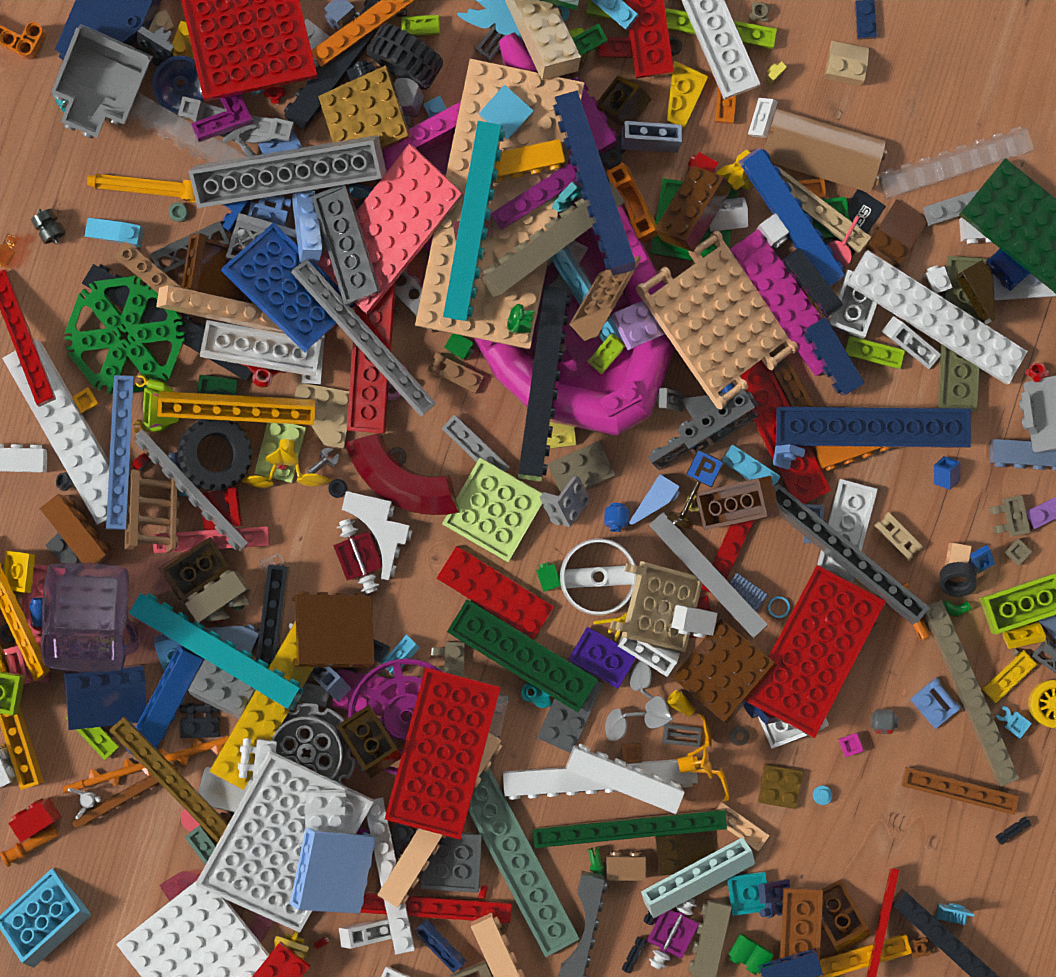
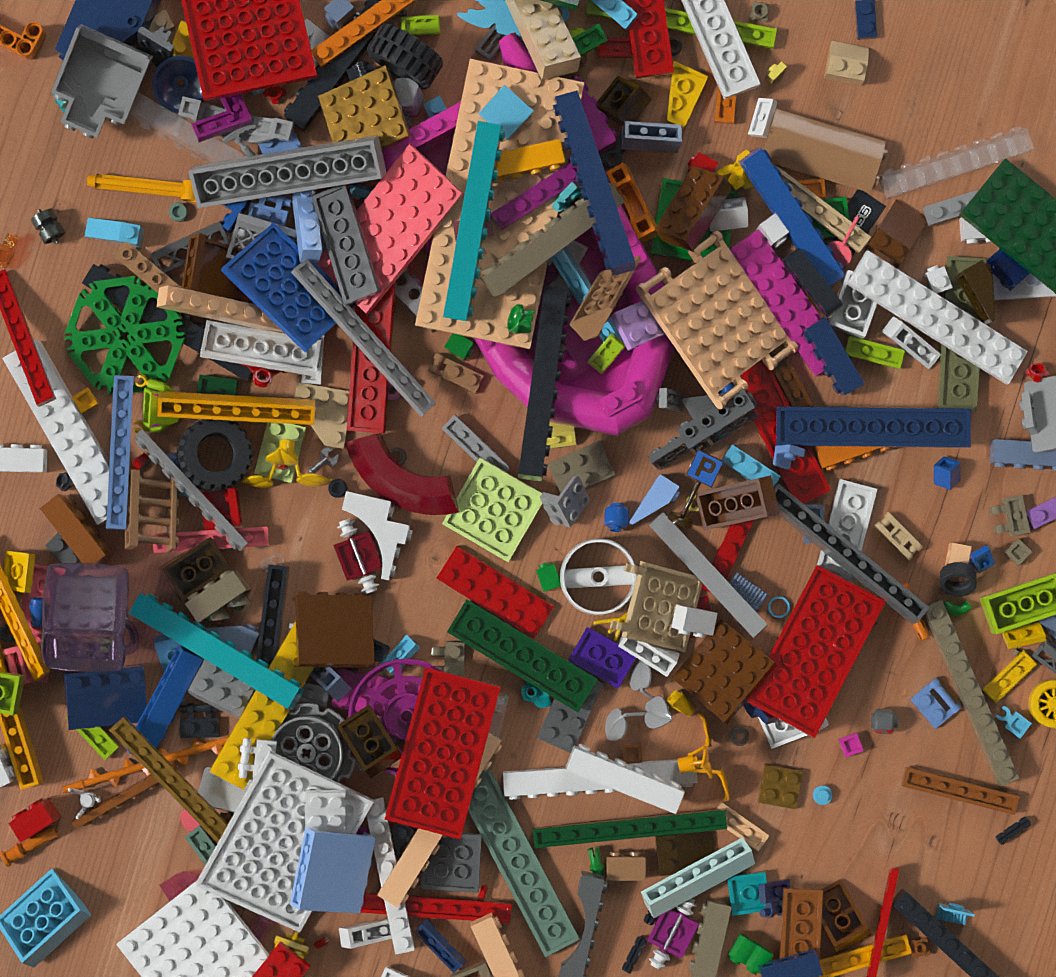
(681, 727): dark grey tile -> none

